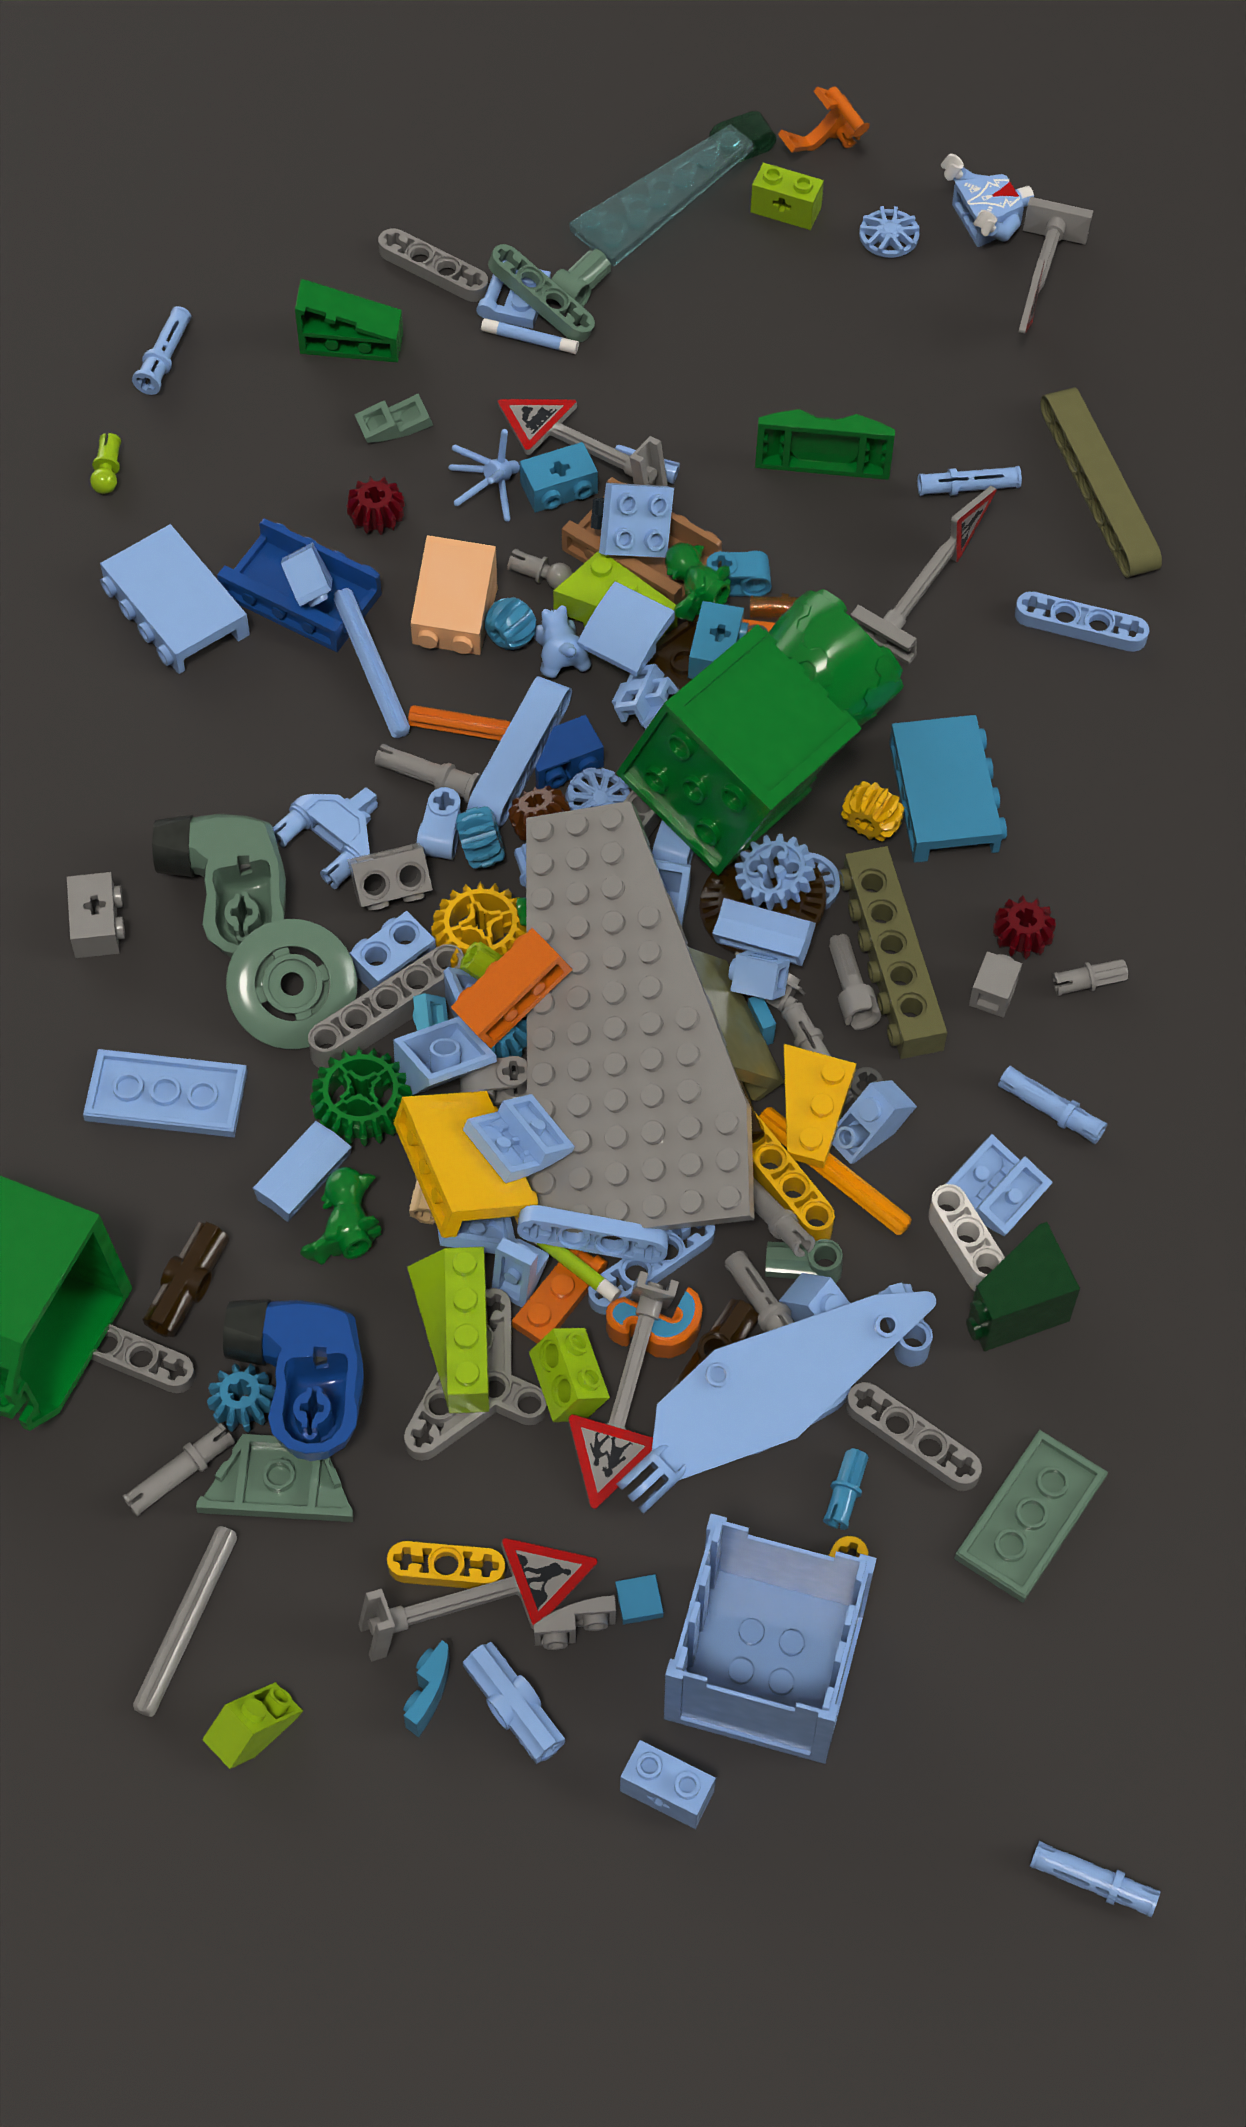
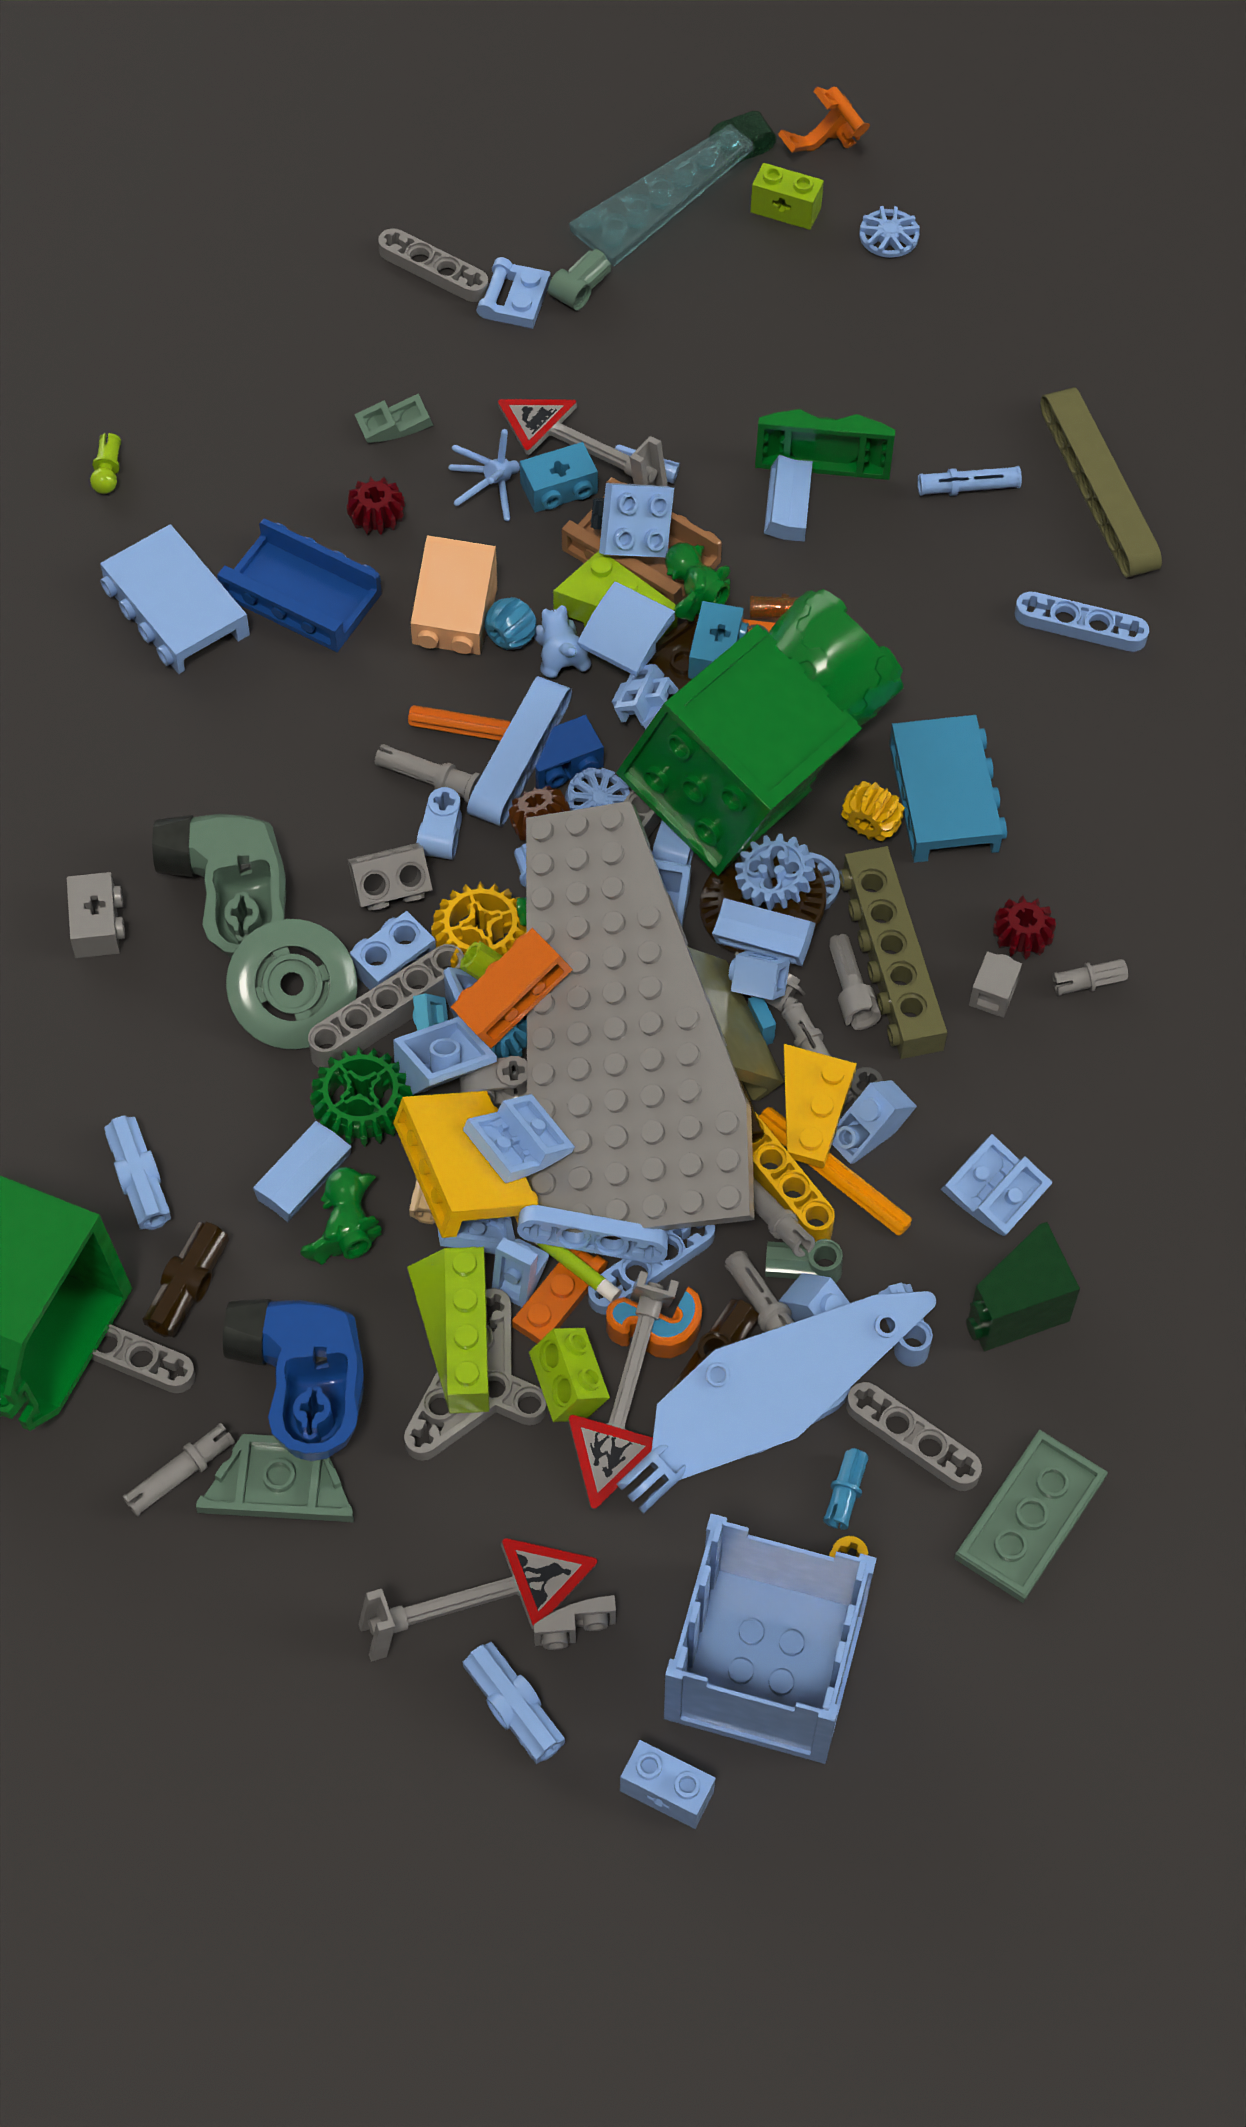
(137, 1172): none -> light blue piece
(165, 1093): light blue tile -> none
(176, 323): light blue pin -> none
(185, 1621): light grey axle -> none
(233, 1387): dark azure gear -> none
(251, 1724): lime slope -> none
(307, 575): light blue slope -> none
(334, 820): light blue connector -> none
(346, 325): green wedge -> none
(371, 663): light blue axle -> none
(415, 1573): yellow beam -> none
(432, 1677): dark azure slope -> none
(480, 837): dark azure gear -> none
(529, 336): light blue bar -> none
(537, 296): sand green beam -> none
(539, 568): light grey pin -> none
(639, 1599): dark azure tile -> none
(748, 571): dark azure piece -> none
(788, 499): none -> light blue piece
(888, 630): light grey piece -> none
(960, 1222): white beam -> none
(986, 203): light blue torso -> none
(1055, 222): light grey piece -> none
(1060, 1109): light blue pin -> none
(1095, 1879): light blue pin -> none

